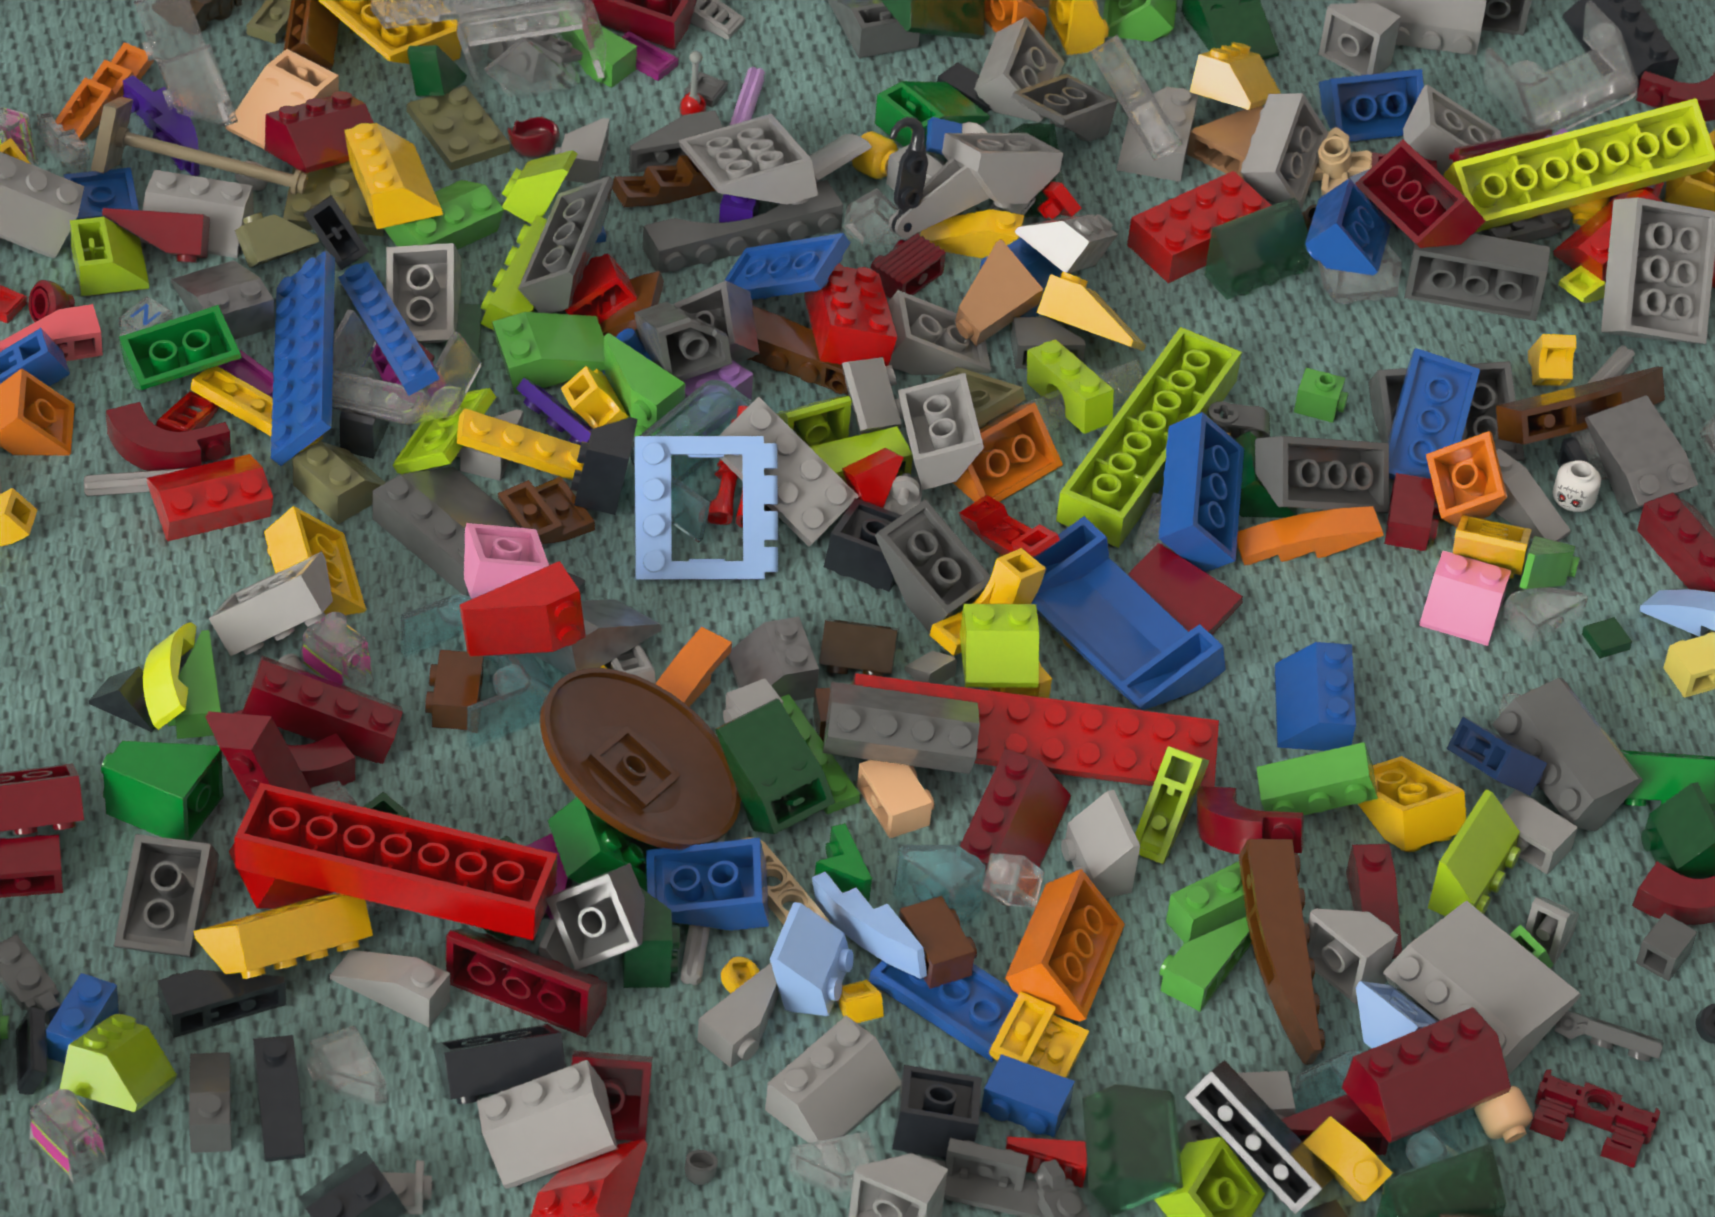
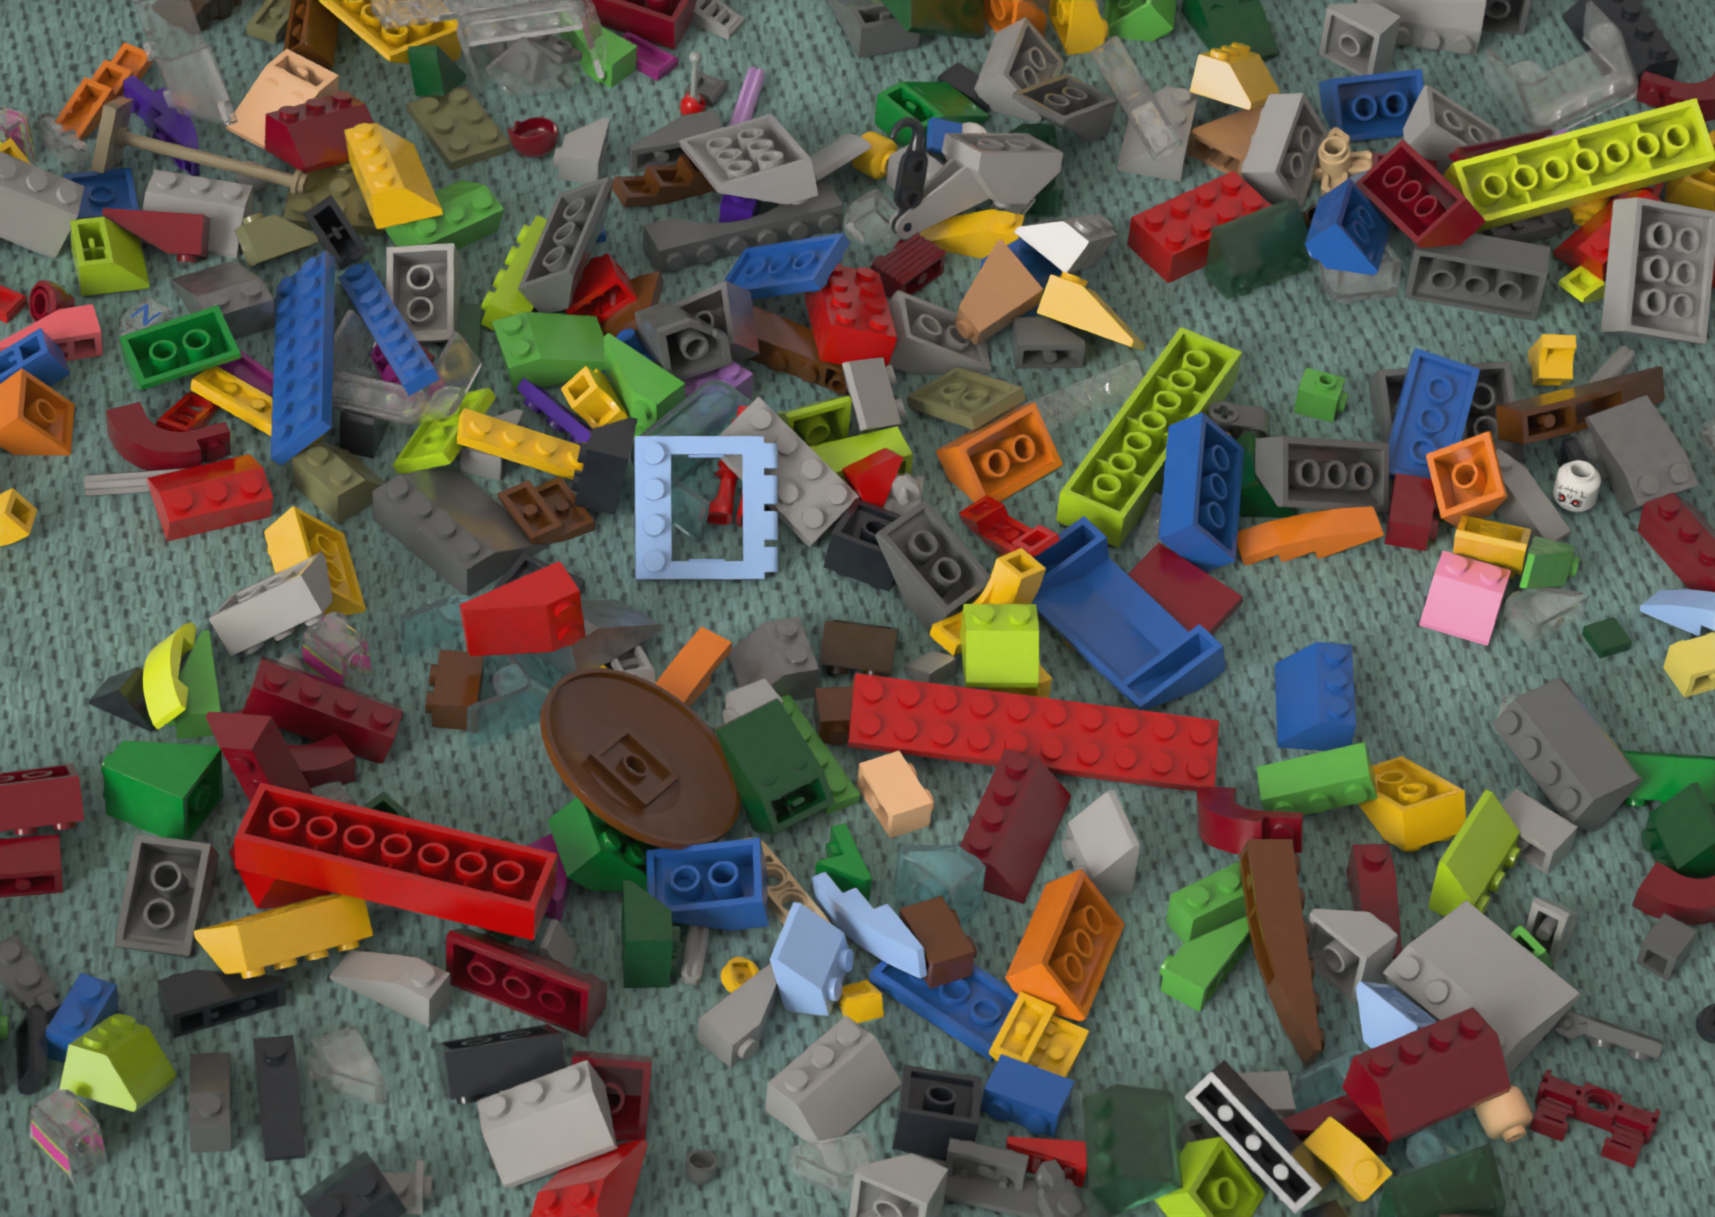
(499, 556): bright pink slope -> none
(535, 186): lime slope -> none
(600, 916): dark grey slope -> none
(901, 728): dark grey slope -> none
(941, 429): light grey slope -> none
(1013, 880): clear brick -> none
(1058, 202): red tile -> none
(1085, 394): lime arch -> none
(1169, 802): lime slope -> none
(1497, 756): dark blue slope -> none

